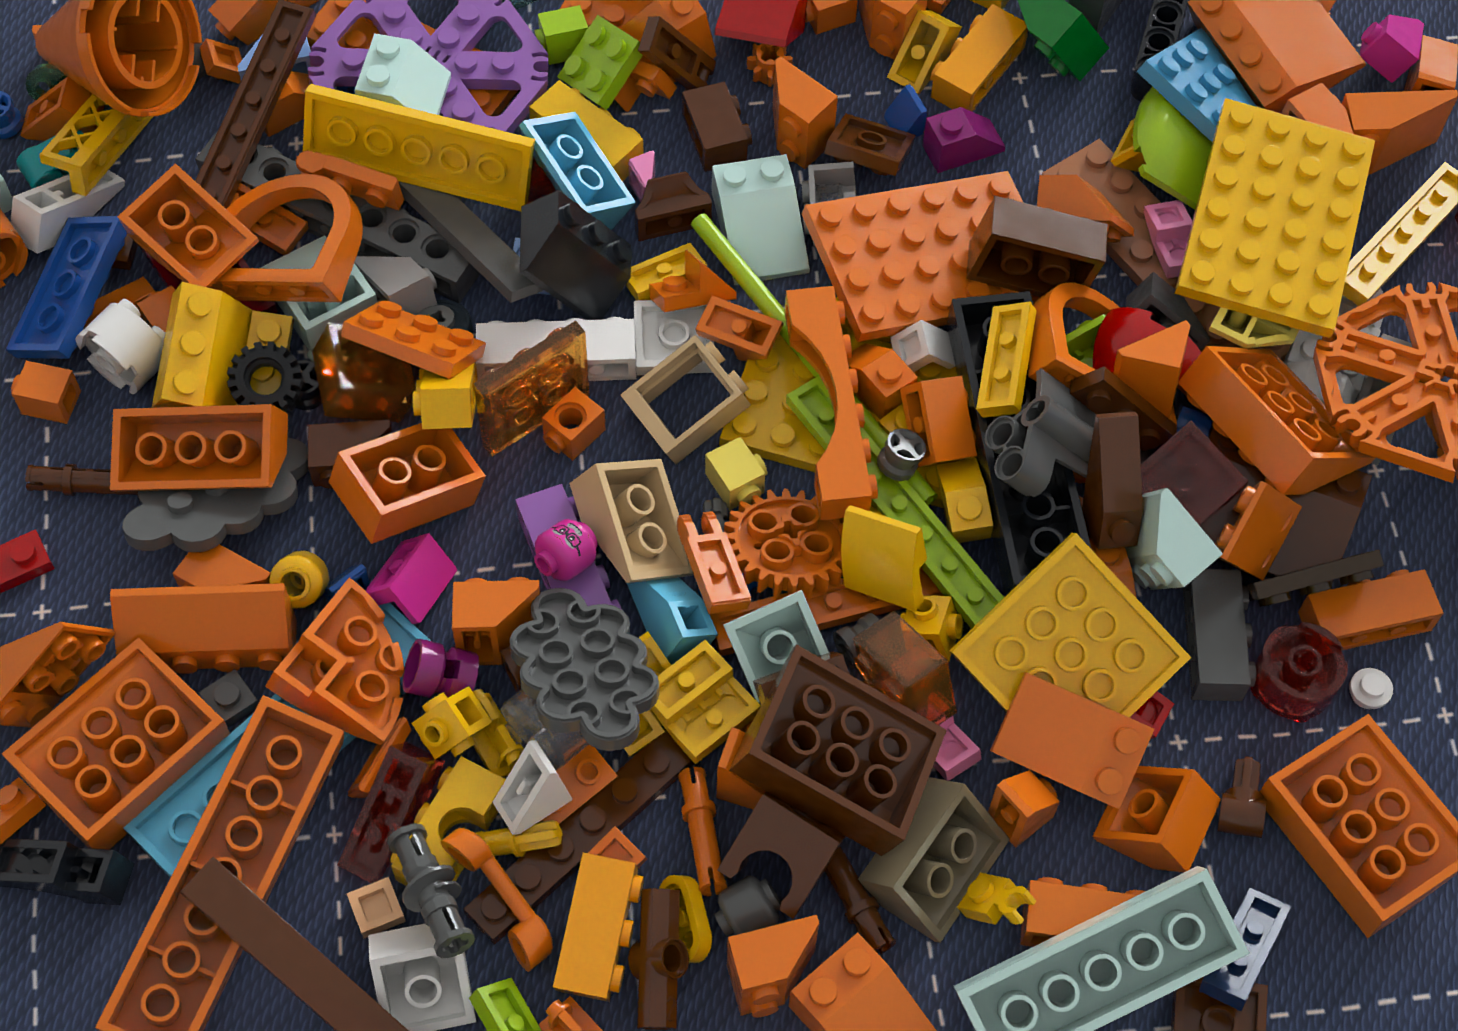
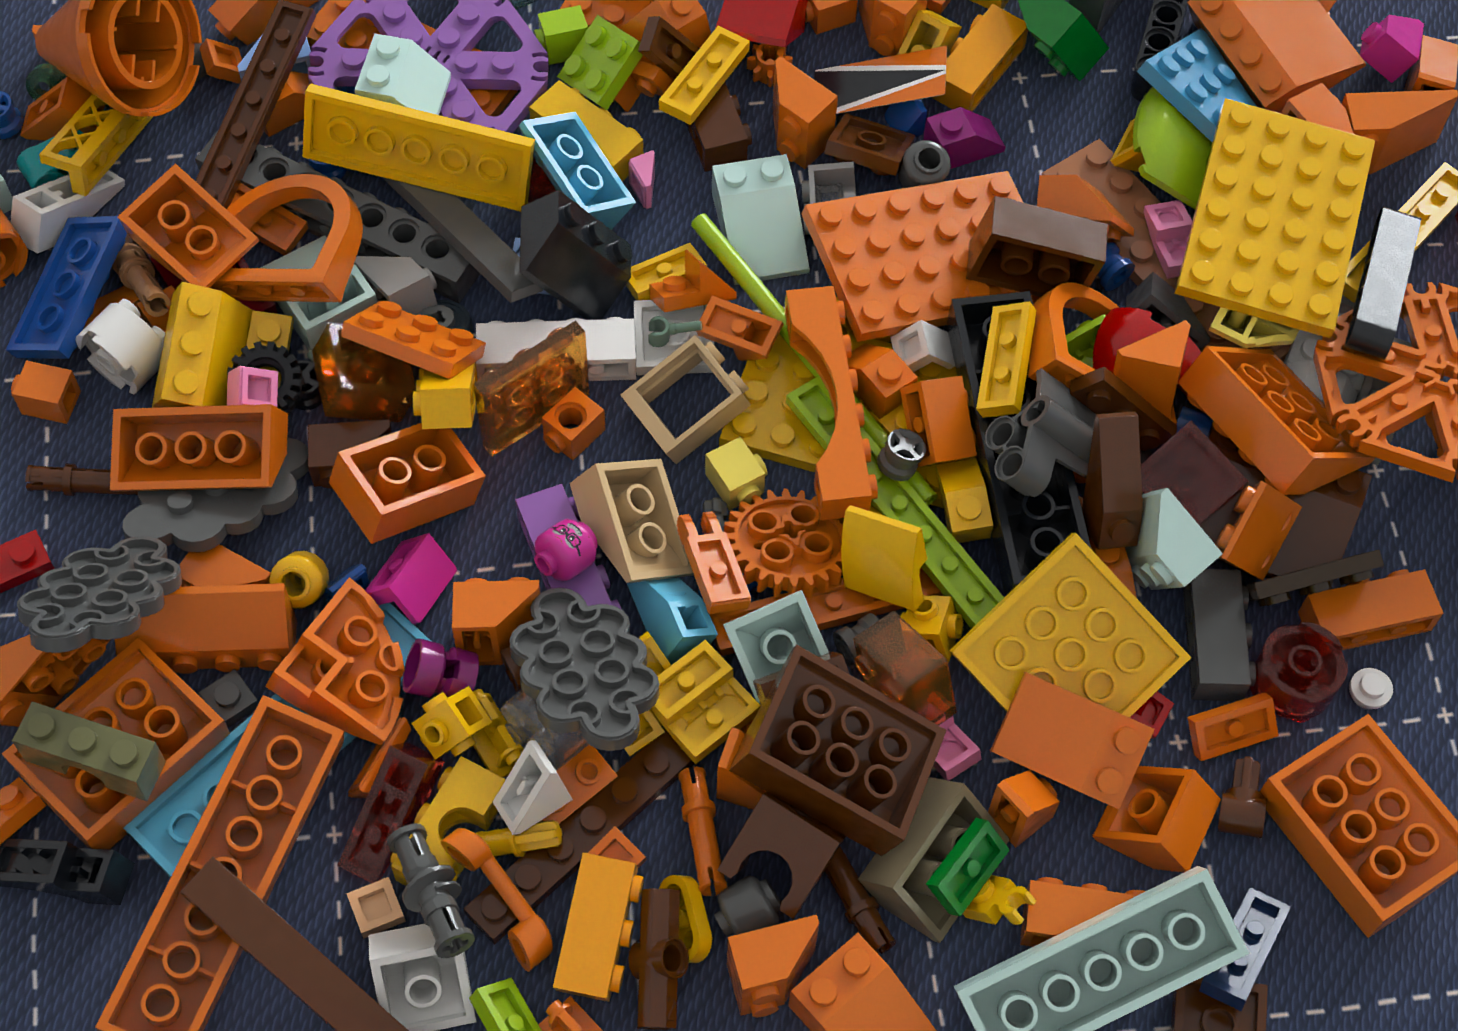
(99, 594): none -> dark grey plate
(114, 756): none -> olive arch
(138, 275): none -> medium nougat pin
(252, 386): none -> bright pink slope
(373, 186): orange hinge -> none
(659, 323): none -> sand green hand
(670, 206): reddish brown slope -> none
(704, 75): none -> yellow plate
(886, 79): none -> sticker
(924, 164): none -> dark grey head
(967, 867): none -> green plate
(1116, 268): none -> blue wheel
(1233, 726): none -> orange plate
(1383, 283): none -> beam

